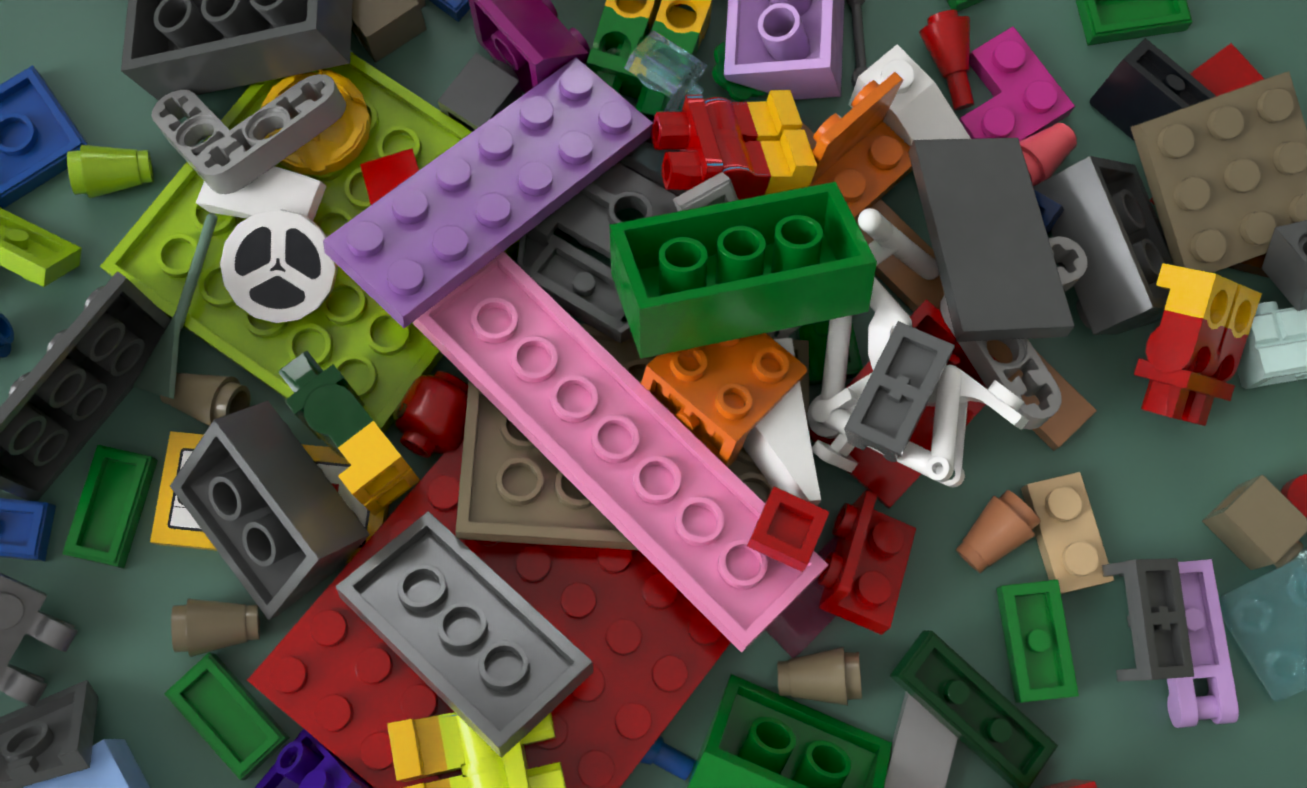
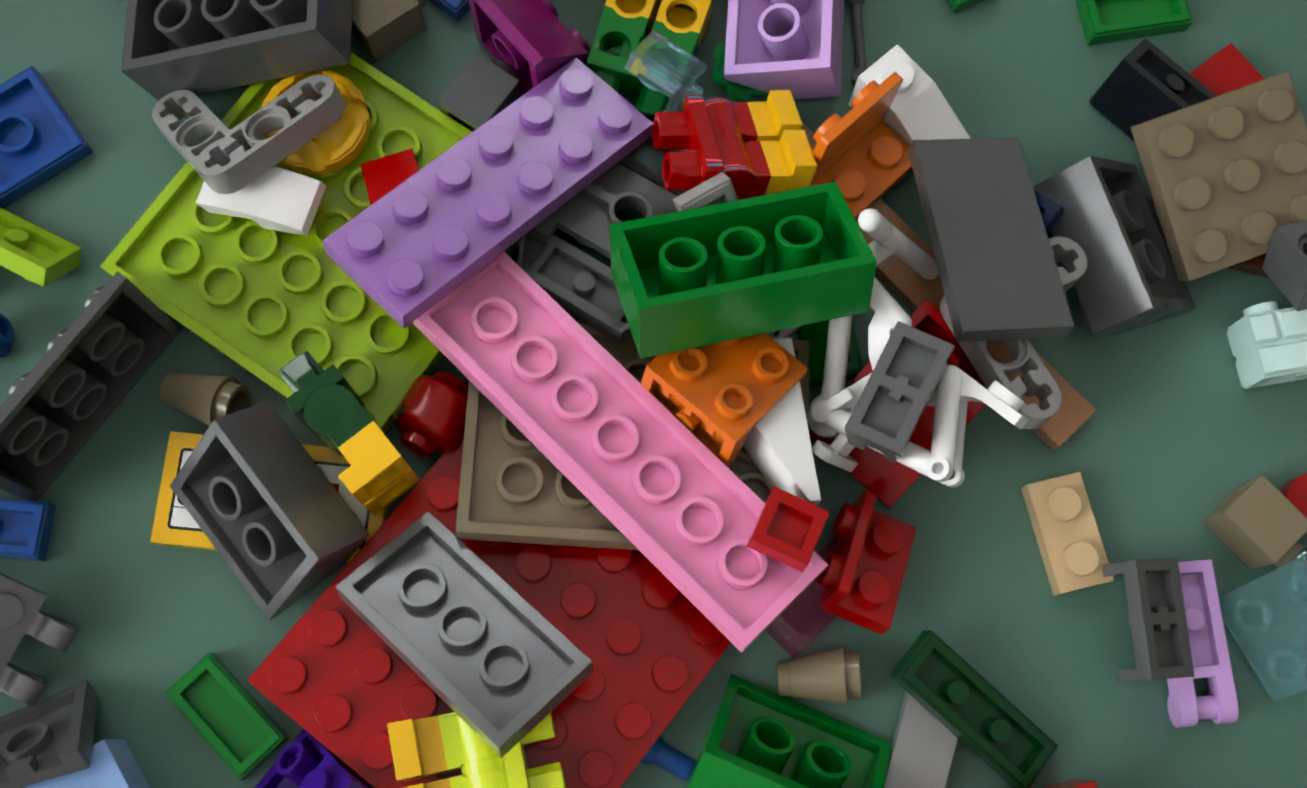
(107, 169): lime cone -> none
(110, 506): green tile -> none
(160, 369): sand green piece -> none
(212, 625): dark tan cone -> none
(277, 266): white tile -> none
(949, 45): red cone -> none
(998, 531): nougat cone -> none
(1022, 88): dark pink plate -> none
(1037, 641): green plate -> none
(1047, 151): coral cone -> none
(1196, 343): red hips -> none

